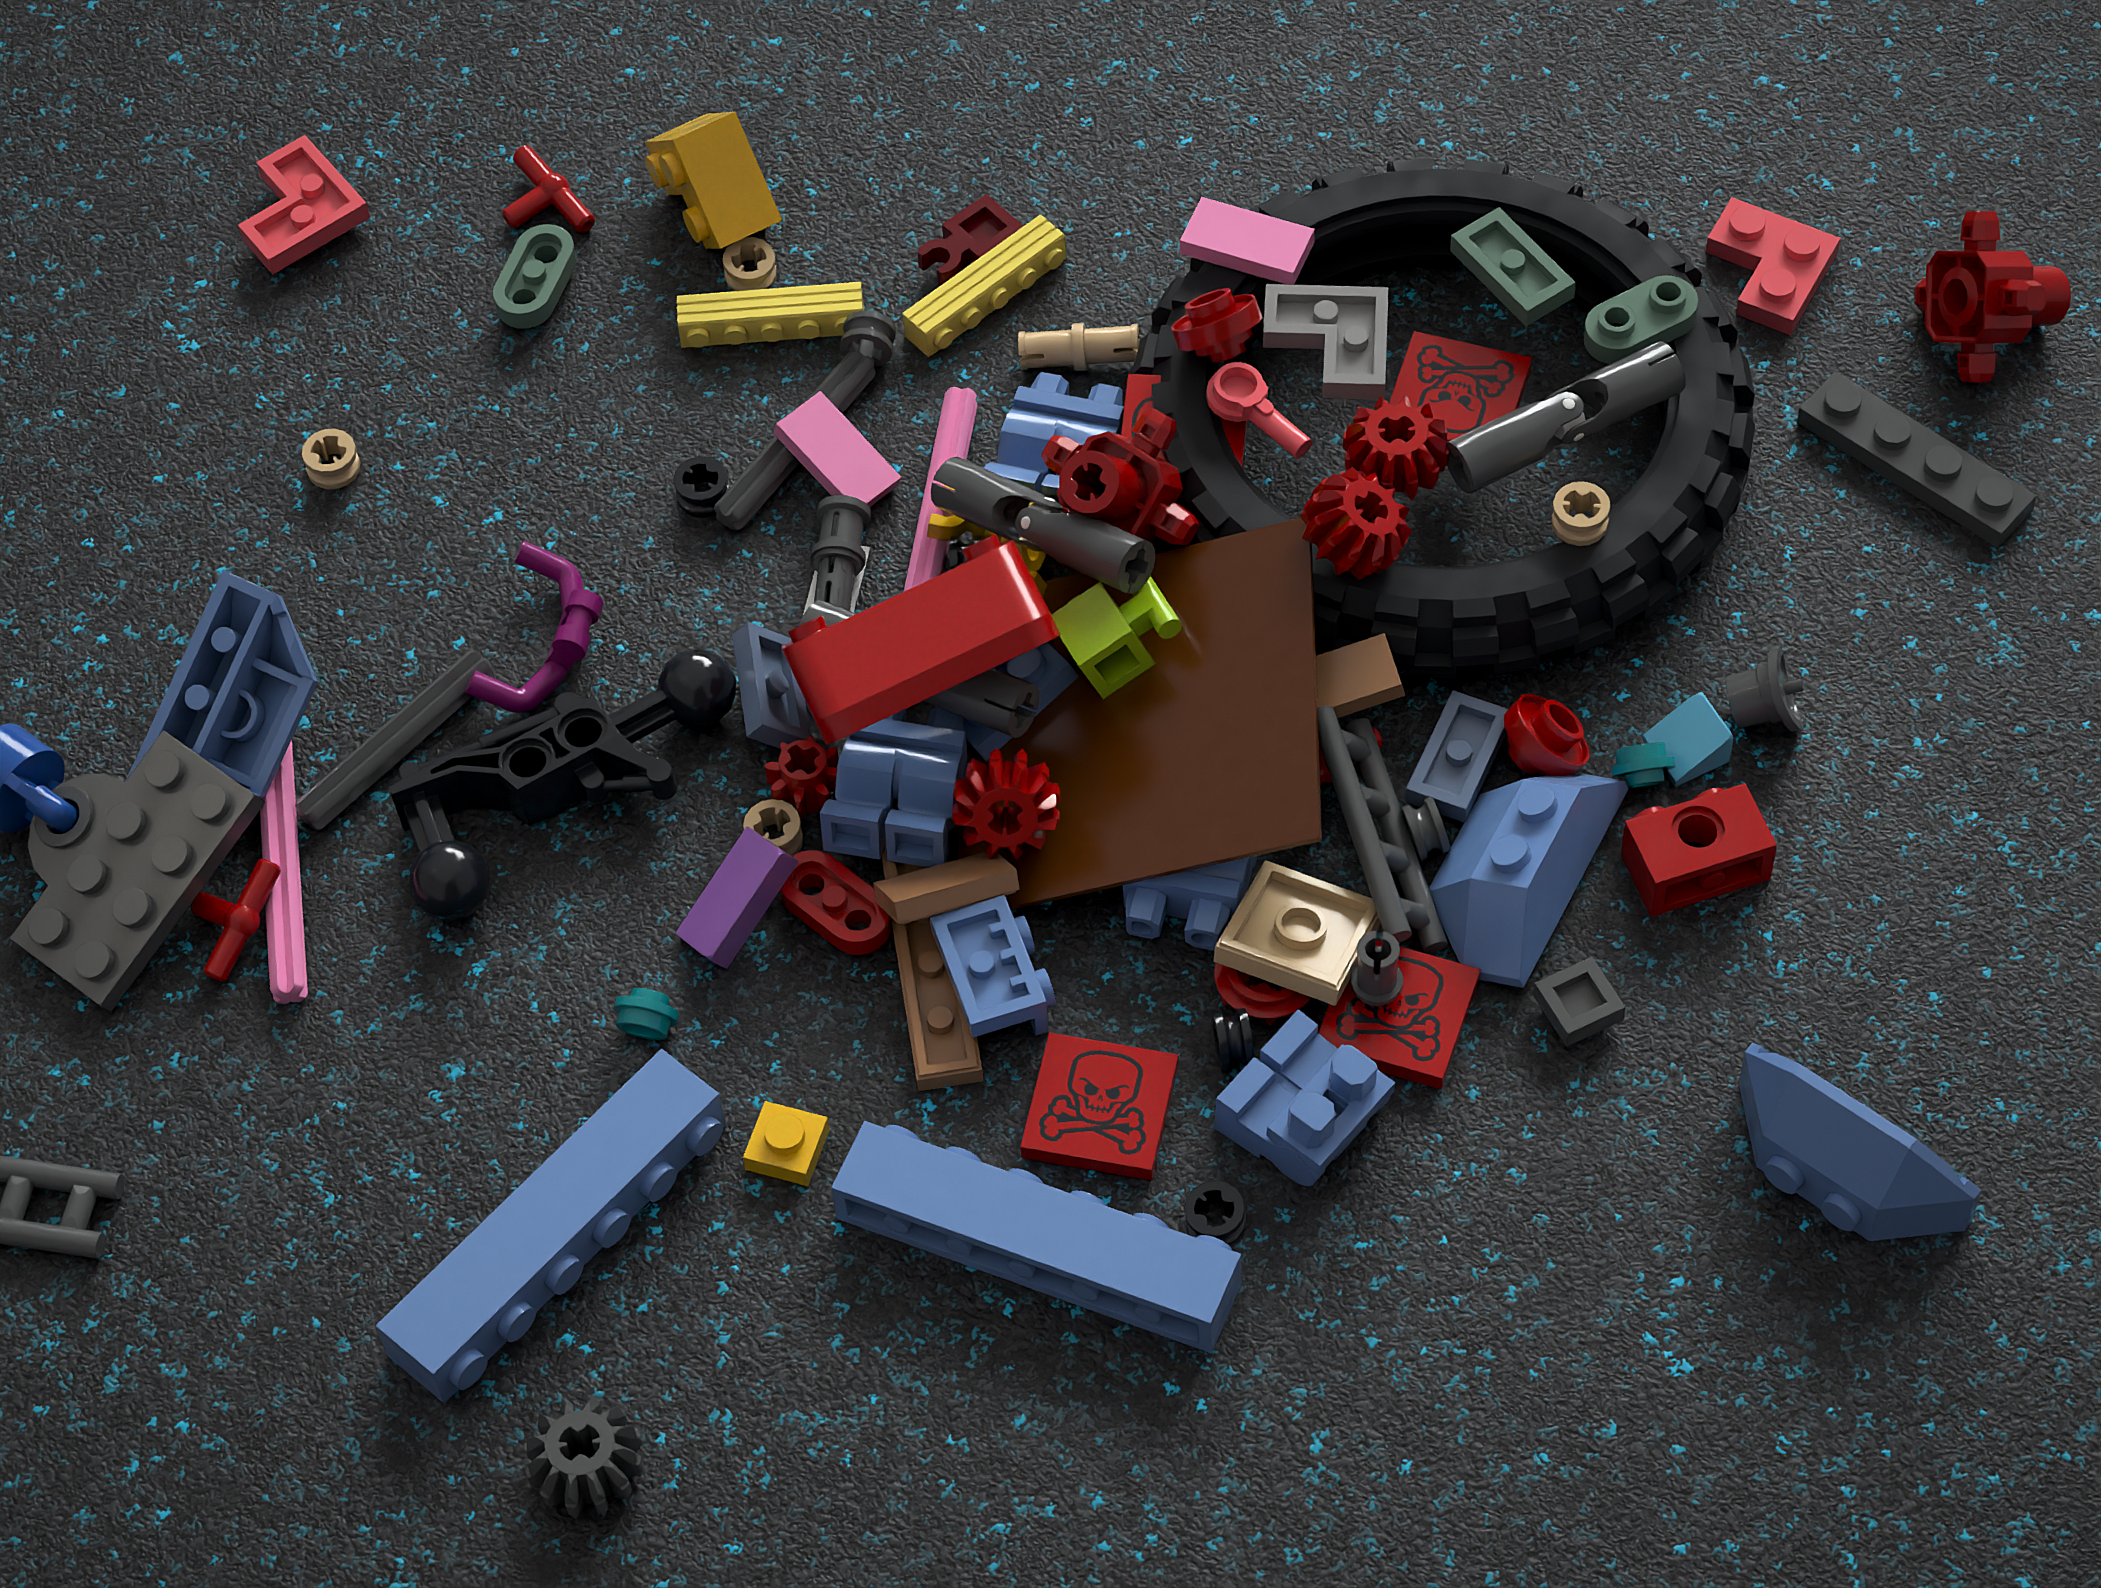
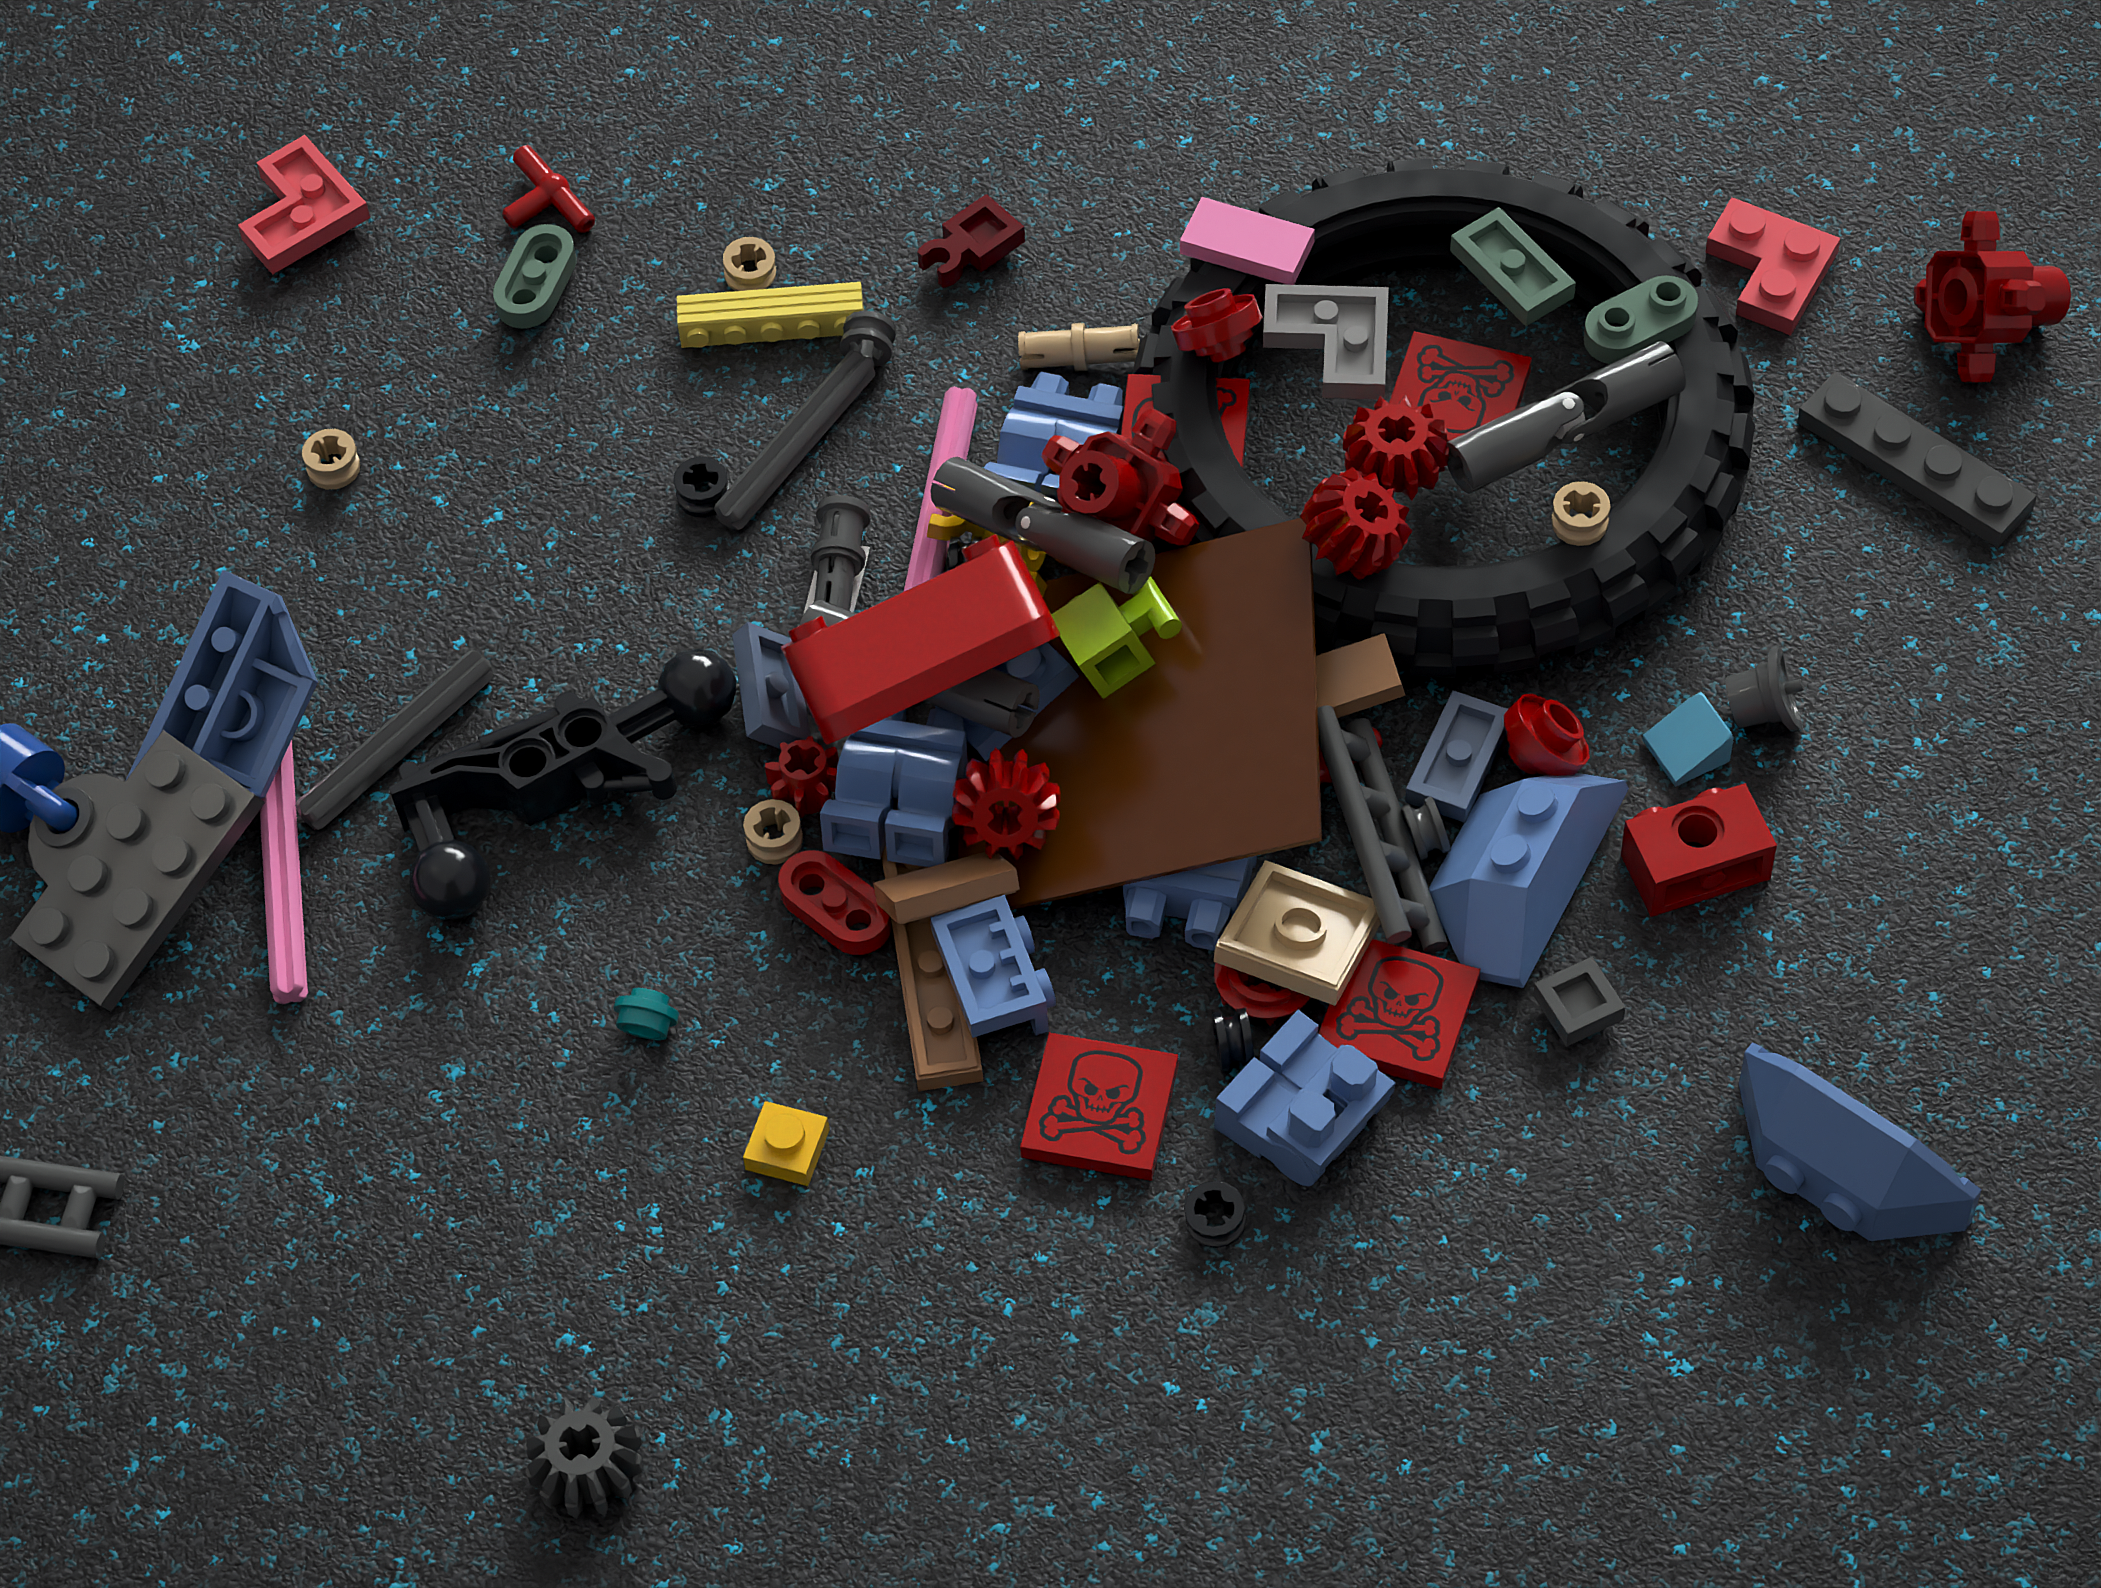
(238, 919): red piece -> none
(552, 1226): medium blue brick -> none
(569, 643): magenta piece -> none
(716, 176): yellow brick -> none
(736, 897): medium lavender slope -> none
(836, 451): bright pink tile -> none
(984, 286): light yellow piece -> none
(1038, 1235): medium blue brick -> none
(1241, 395): coral plate -> none
(1377, 975): dark grey pin -> none
(1642, 764): teal plate -> none

